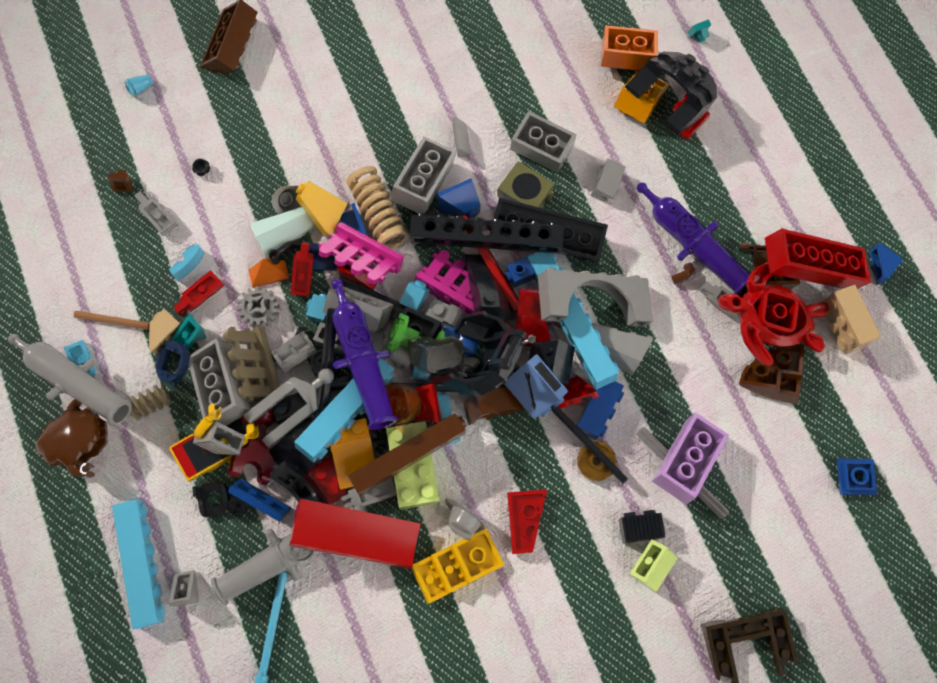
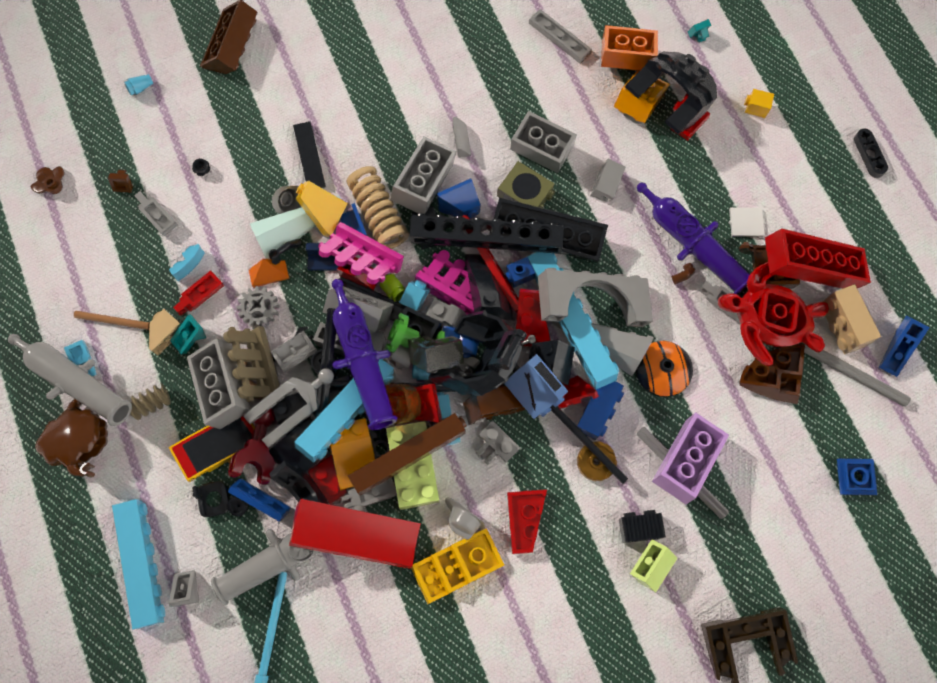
(48, 180): none -> reddish brown plate
(162, 357): dark blue piece -> none
(220, 438): torso -> none
(302, 271): red hinge -> none
(309, 153): none -> black tile
(315, 308): medium azure brick -> none
(392, 287): none -> lime brick
(498, 441): none -> light grey hinge
(560, 36): none -> light grey tile
(661, 380): none -> orange dish
(746, 222): none -> white piece
(758, 103): none -> yellow brick
(859, 376): none -> light grey axle
(871, 144): none -> black beam
(883, 262): blue slope -> none
(903, 345): none -> blue slope

